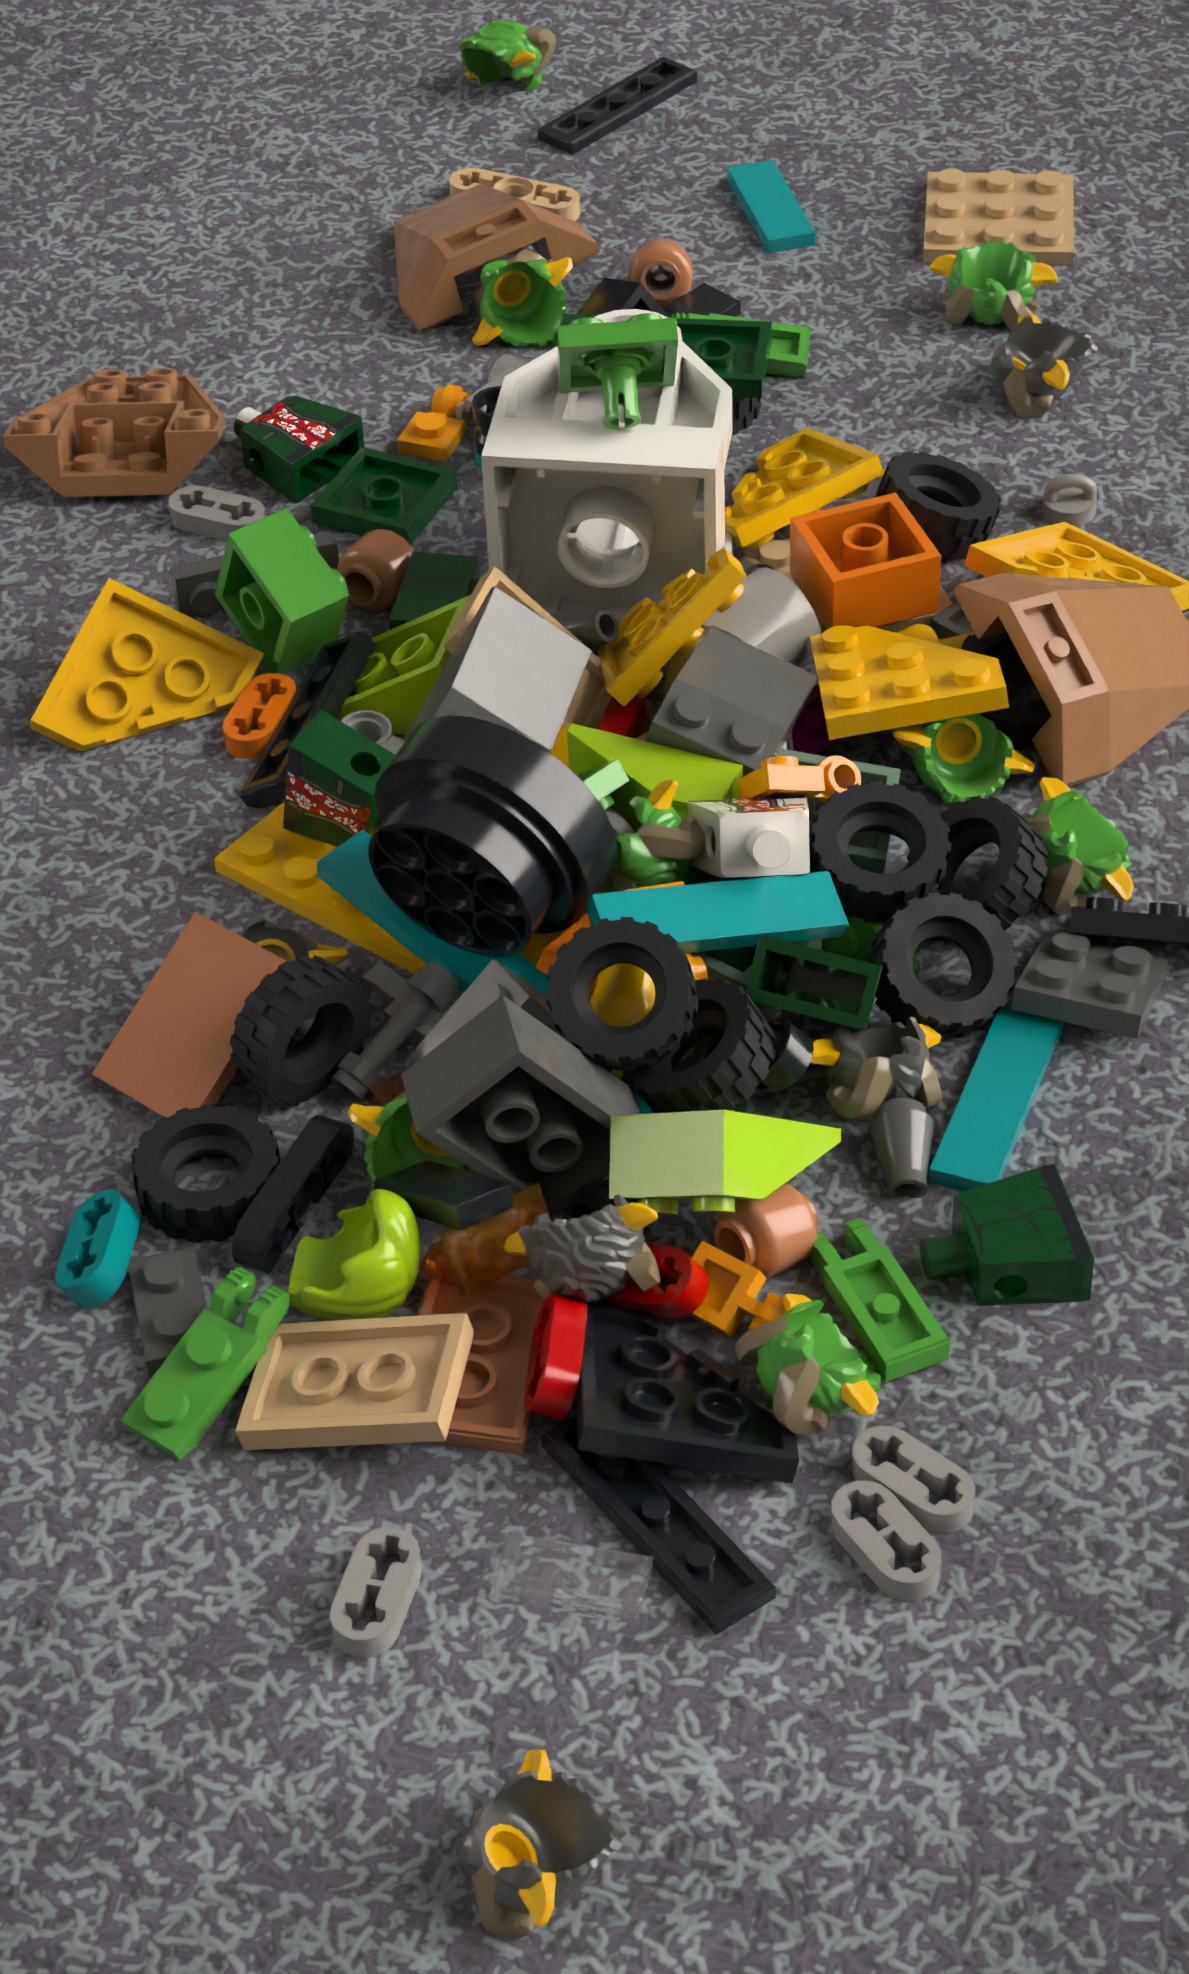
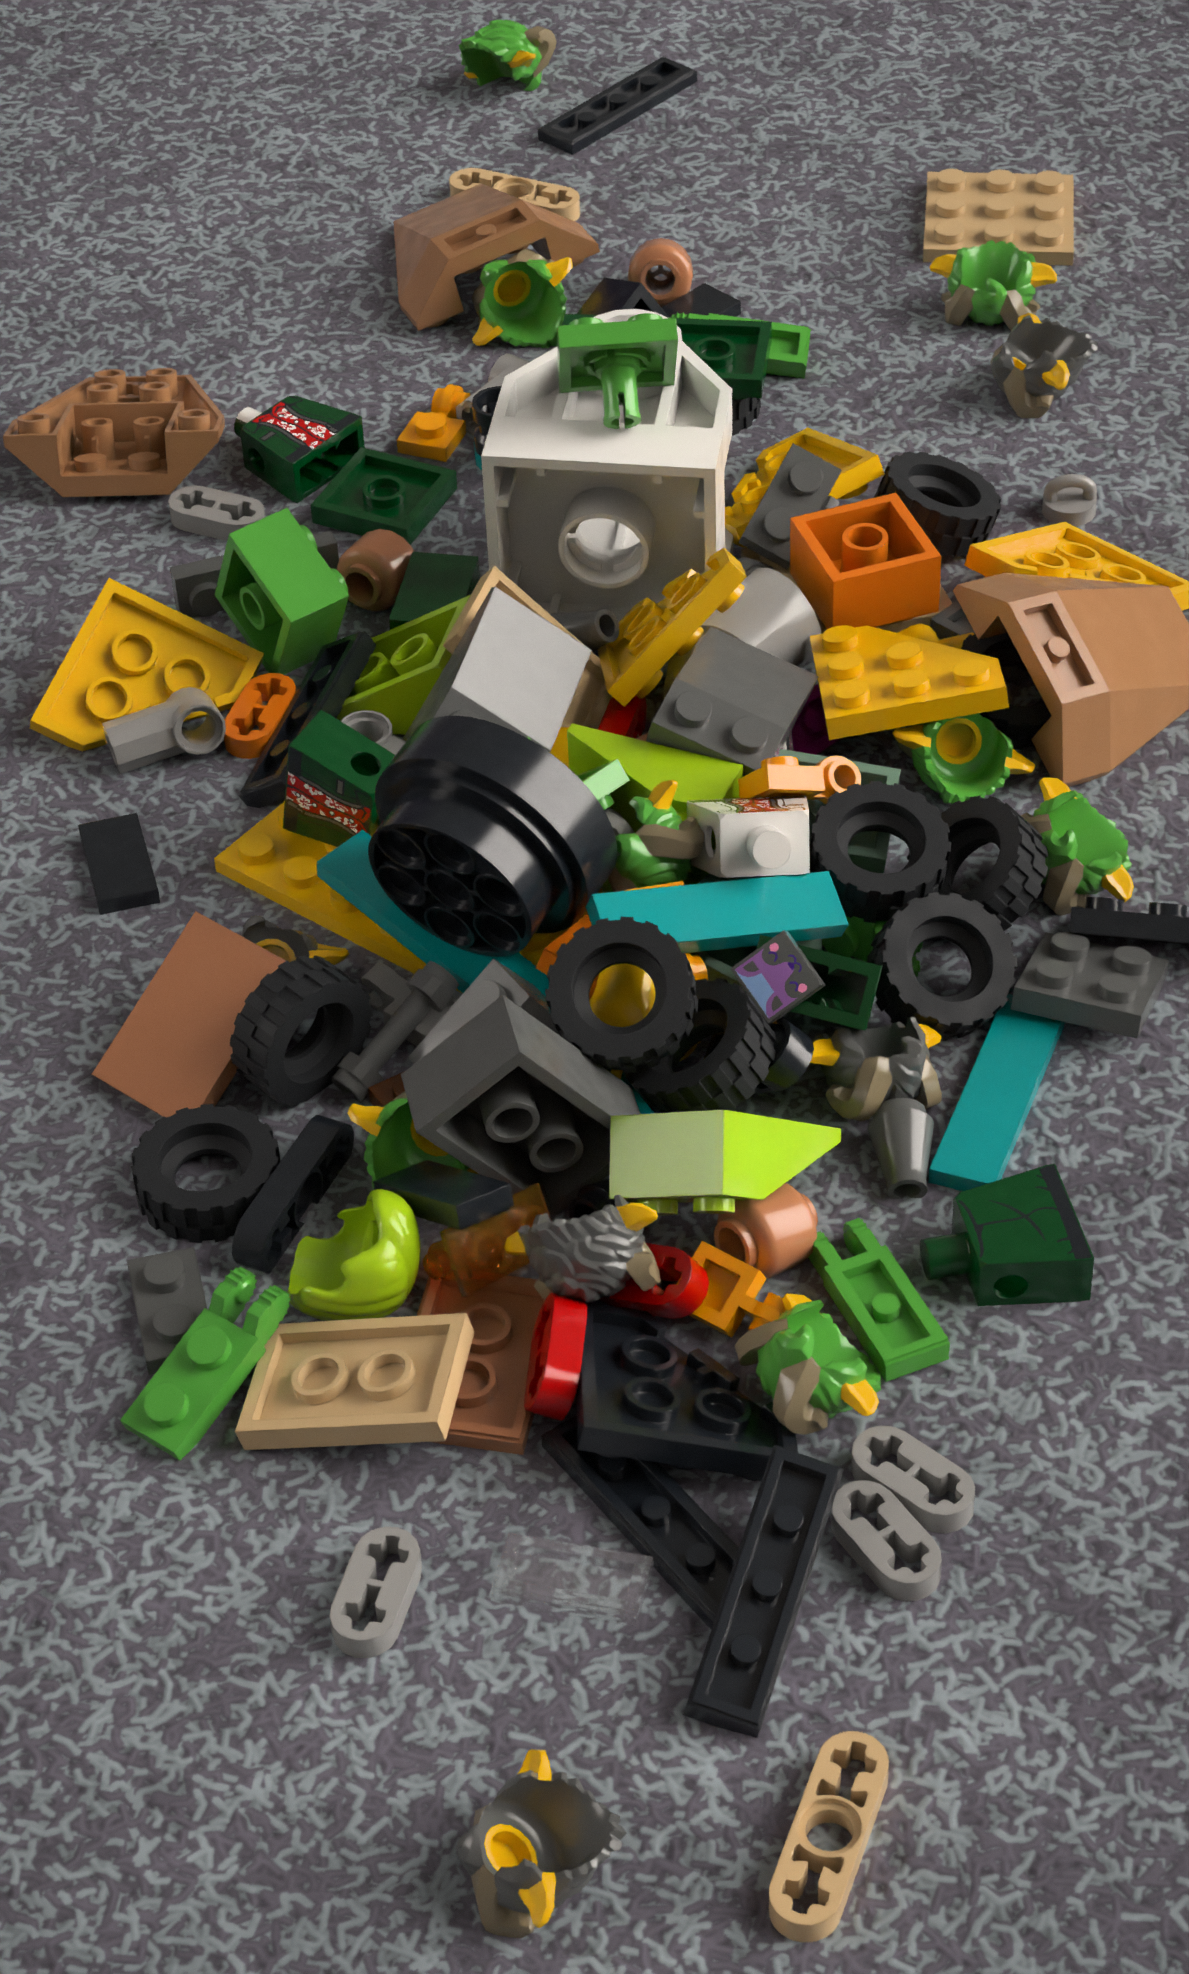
(97, 1249): teal beam -> none
(118, 864): none -> black tile
(158, 731): none -> light grey piece
(764, 1593): none -> black tile
(771, 206): teal tile -> none
(777, 976): none -> tile
(796, 490): none -> dark grey hinge
(819, 1806): none -> tan beam

